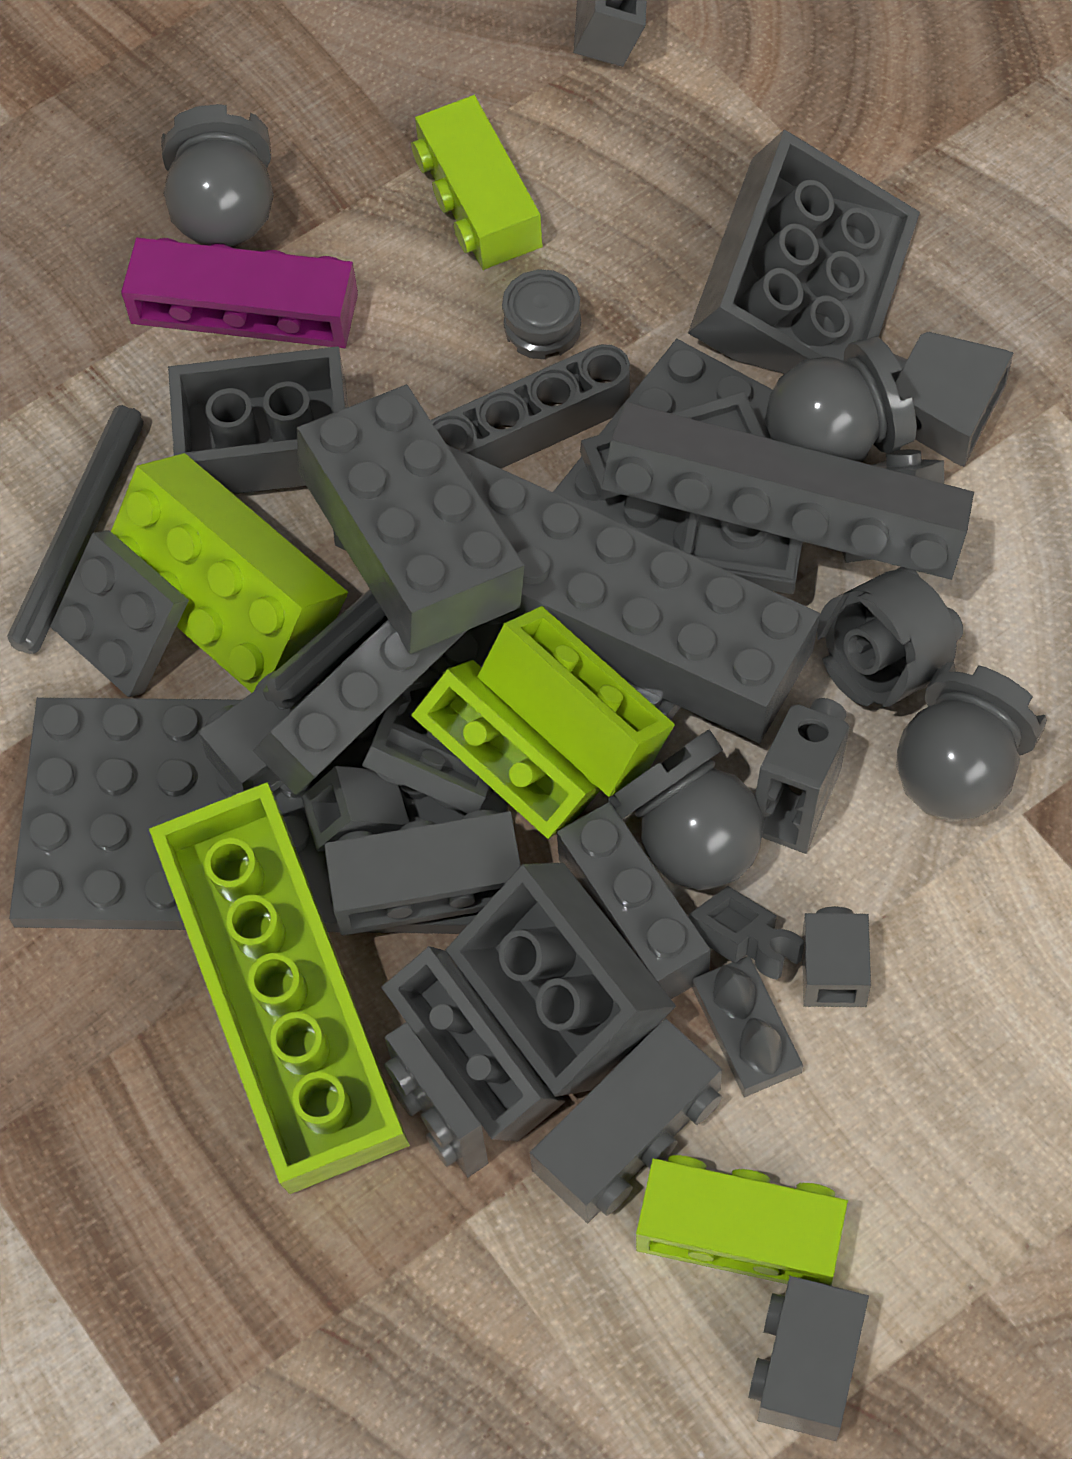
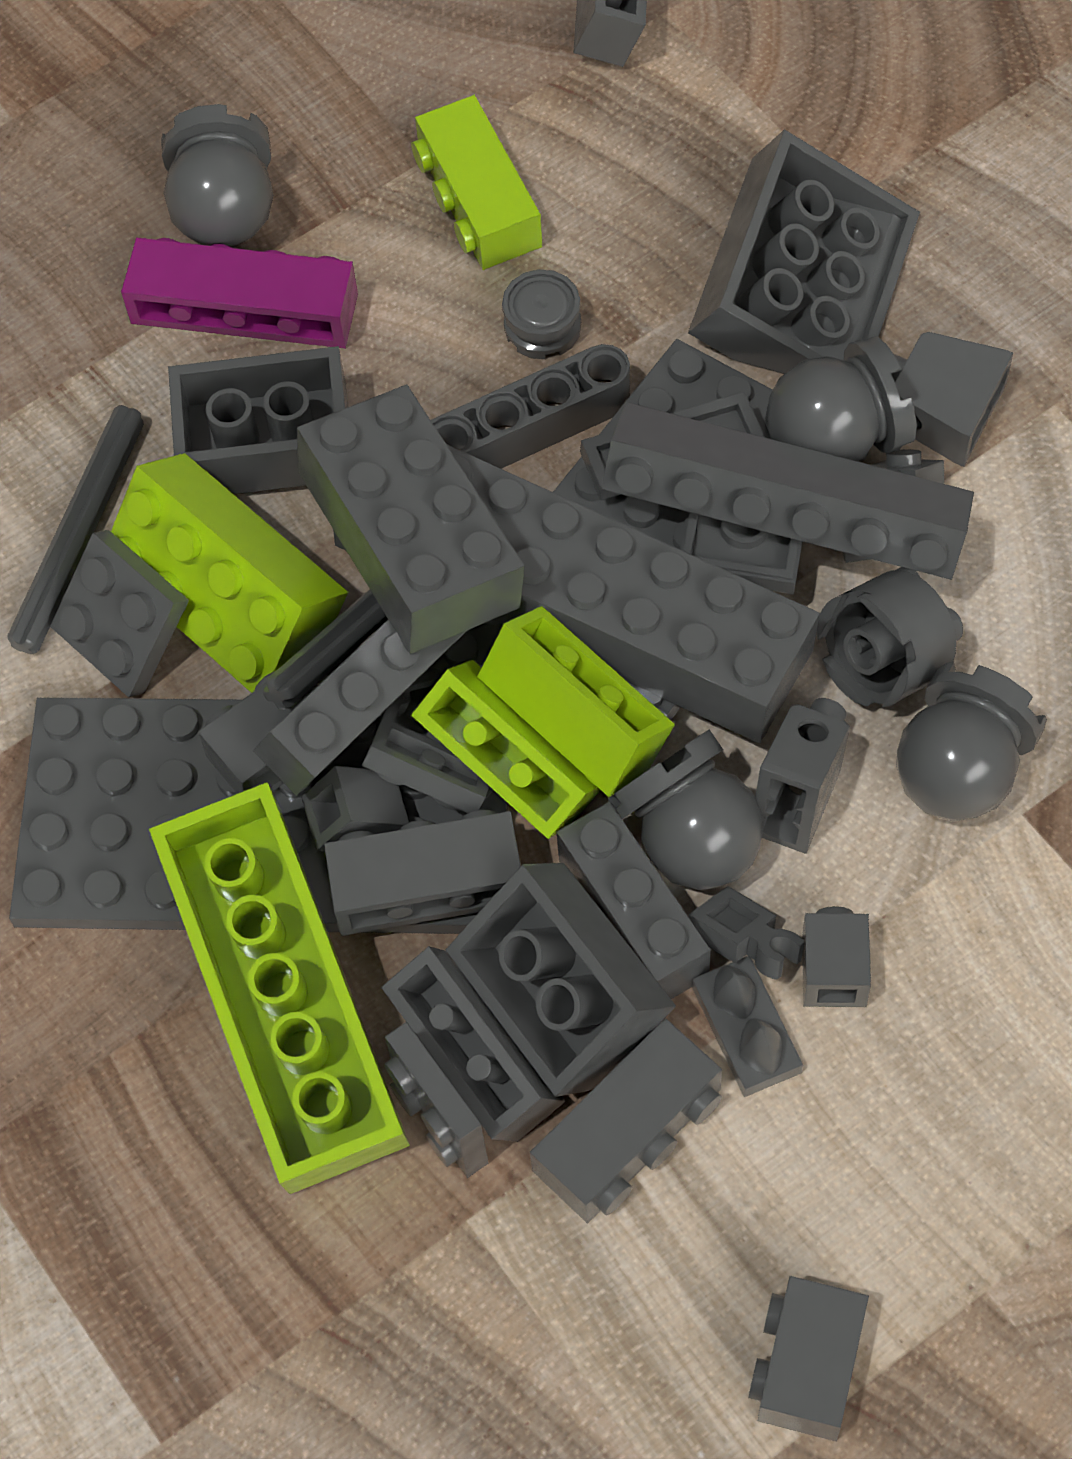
(740, 1222): lime brick -> none

